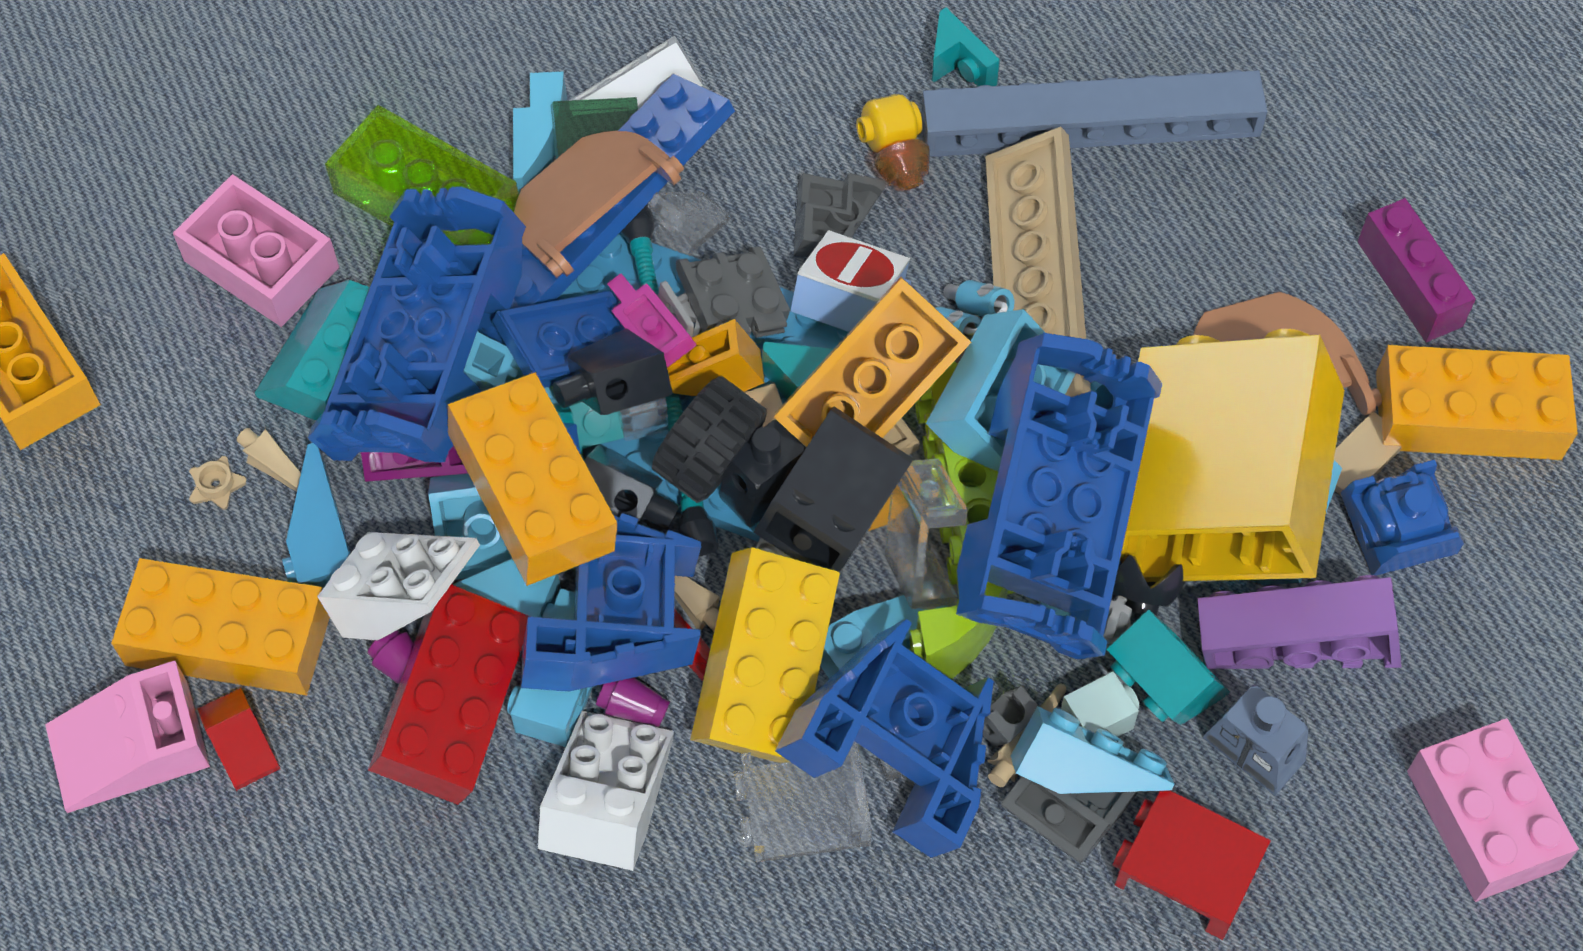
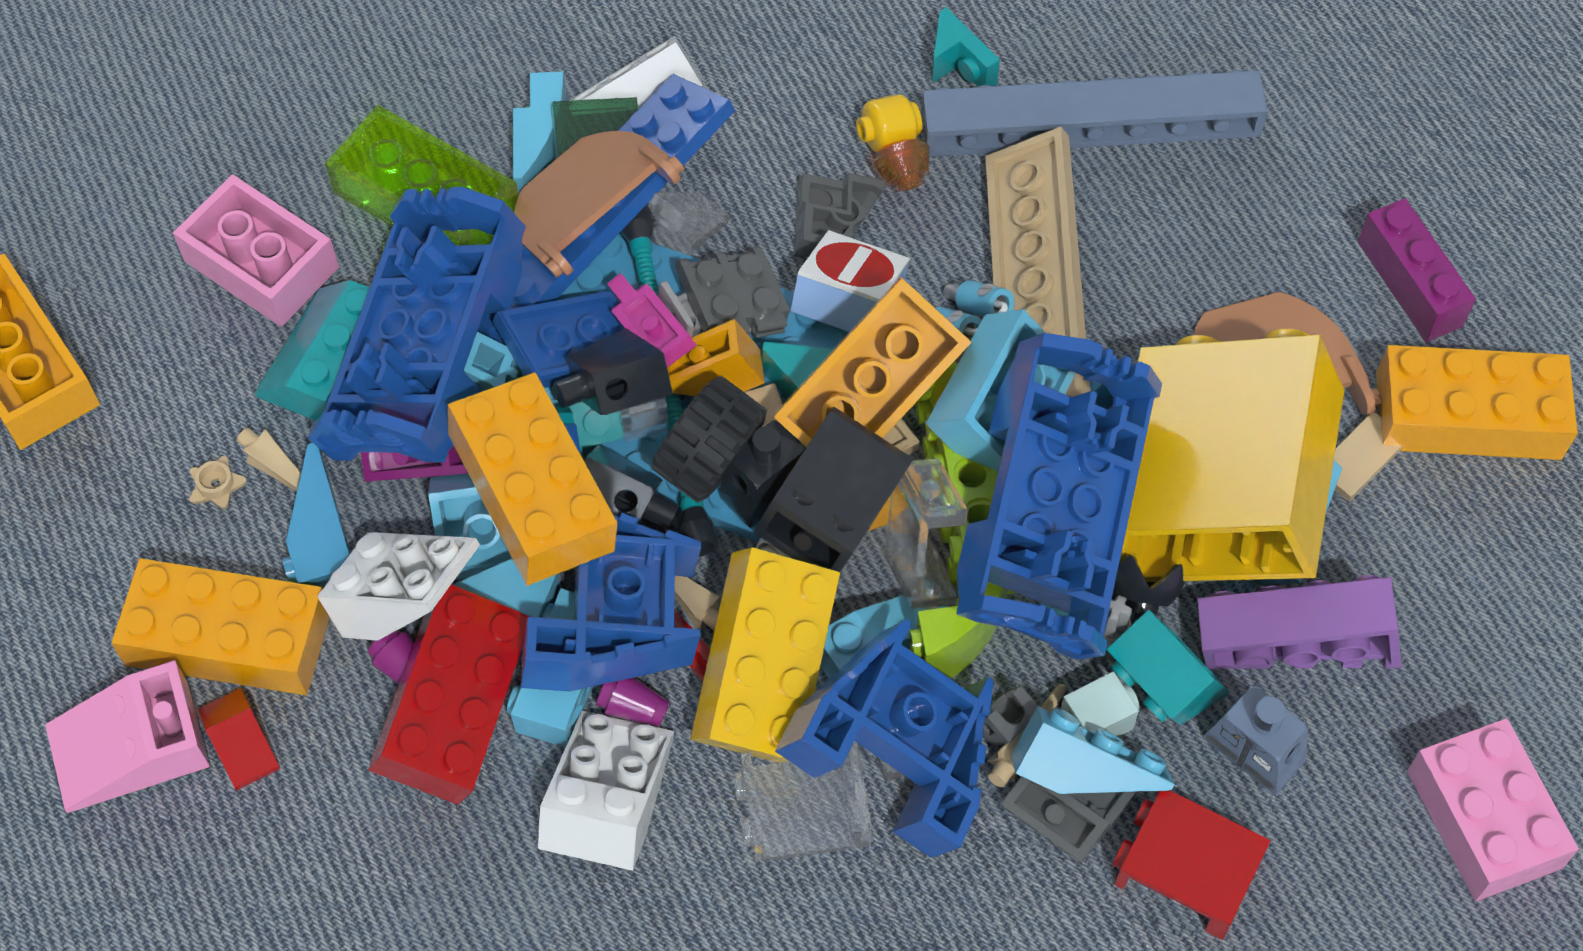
(1401, 519): blue brick -> none

